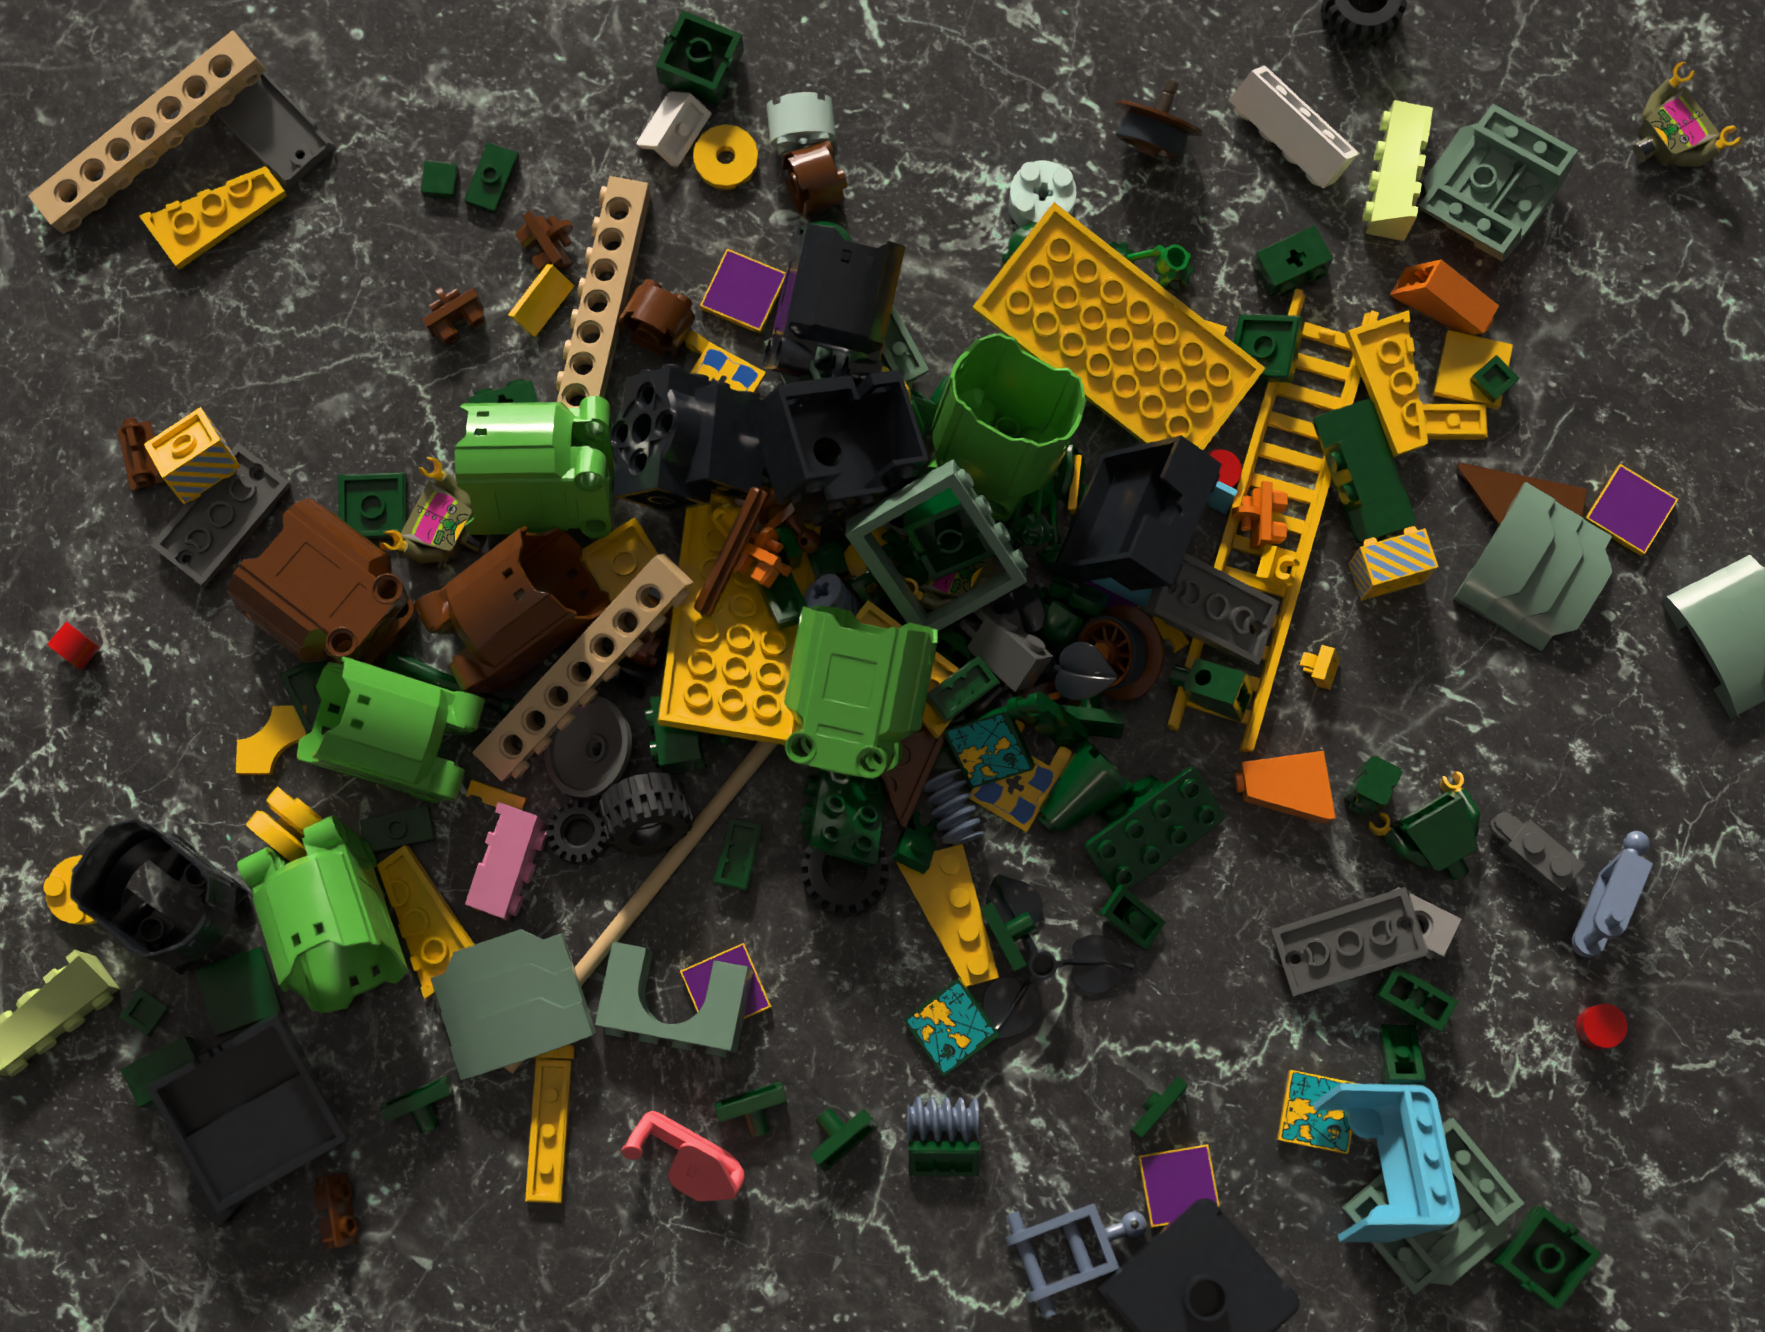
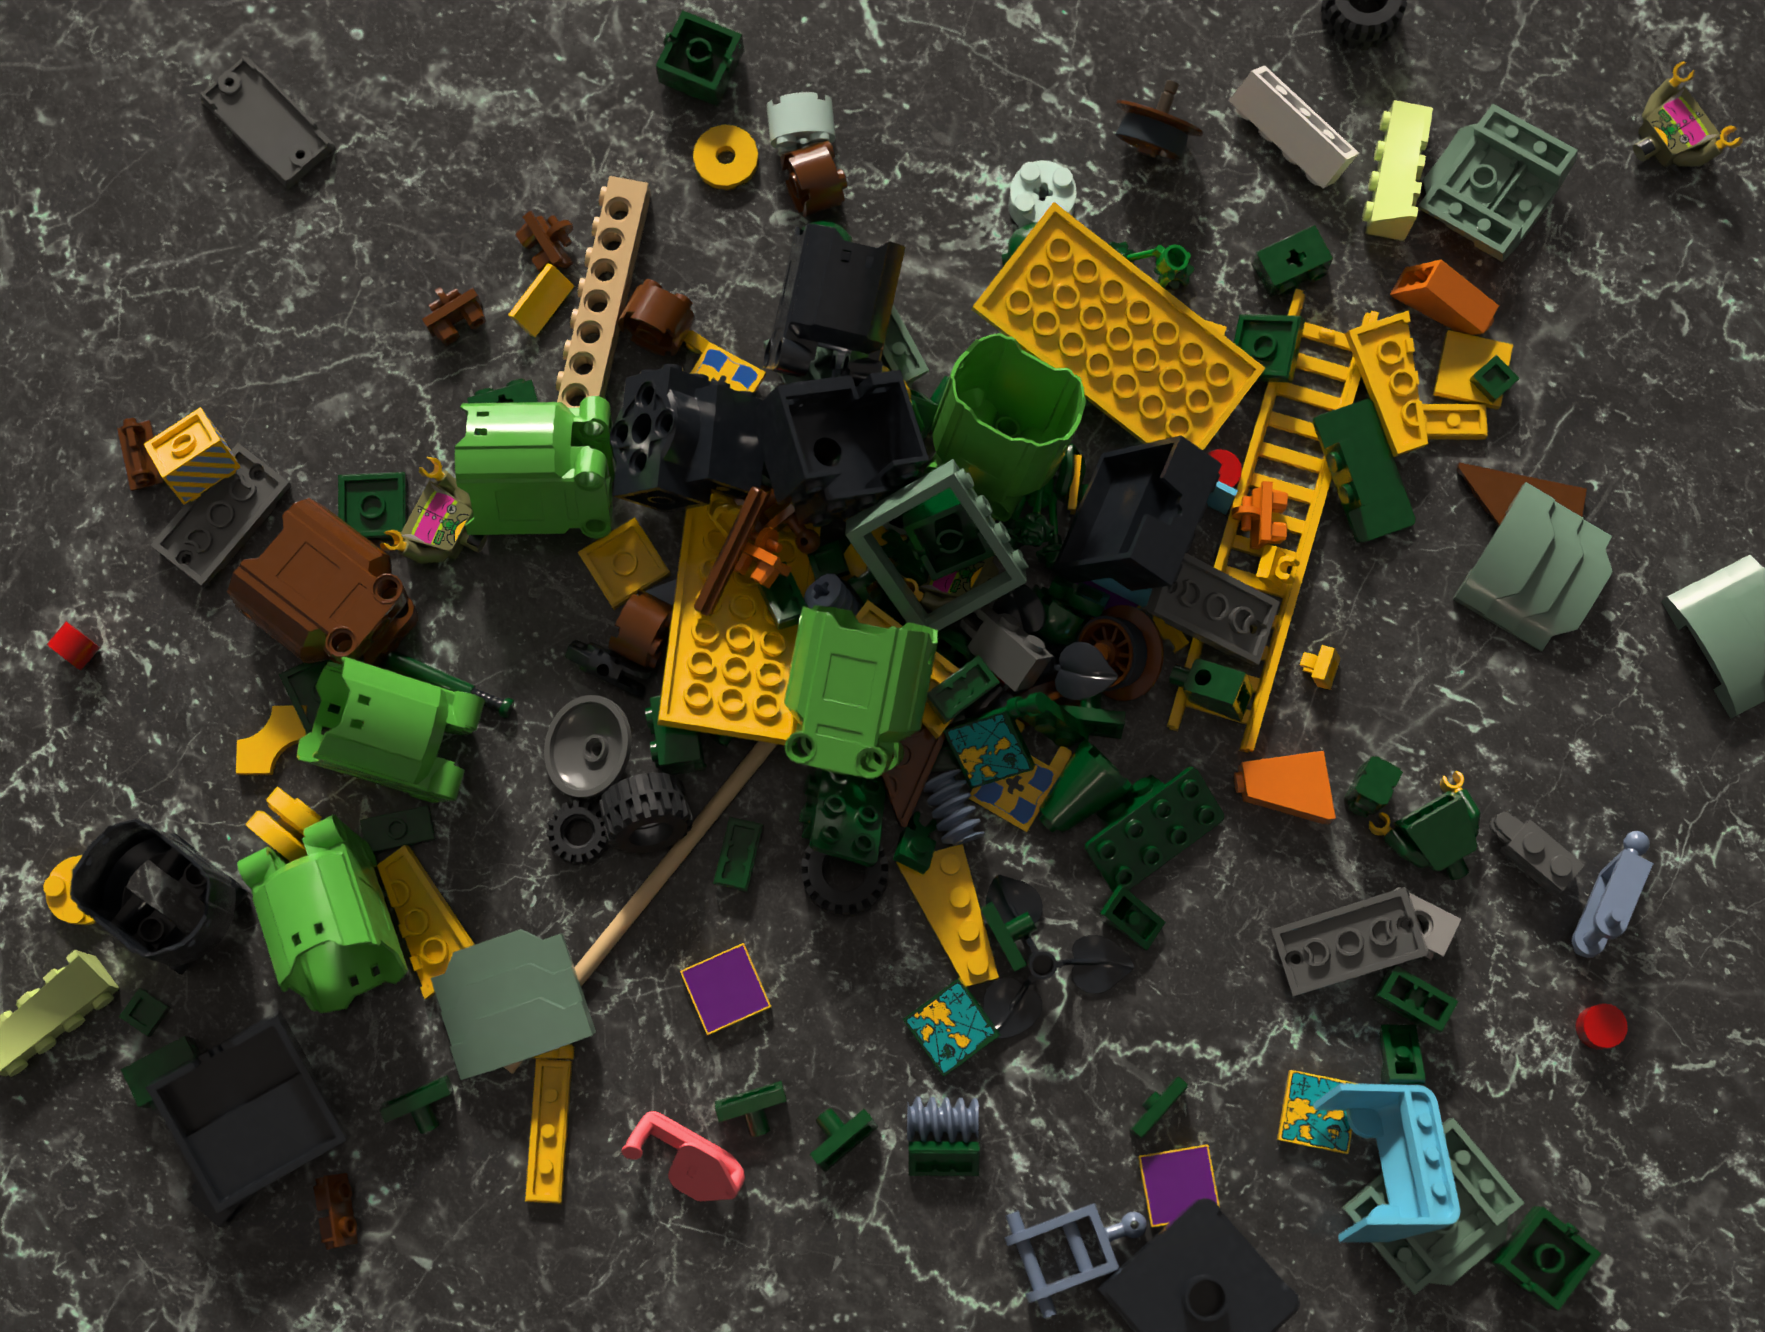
(130, 133): tan brick -> none
(201, 222): yellow wing -> none
(238, 991): dark green tile -> none
(439, 179): dark green tile -> none
(491, 178): dark green plate -> none
(492, 795): yellow piece -> none
(497, 749): tan brick -> none
(507, 863): bright pink wedge -> none
(514, 608): reddish brown piece -> none
(674, 127): white panel -> none
(715, 1025): sand green arch -> none
(743, 291): dark purple tile -> none
(791, 551): dark green tile -> none
(1393, 563): yellow container -> none
(1631, 510): dark purple tile -> none

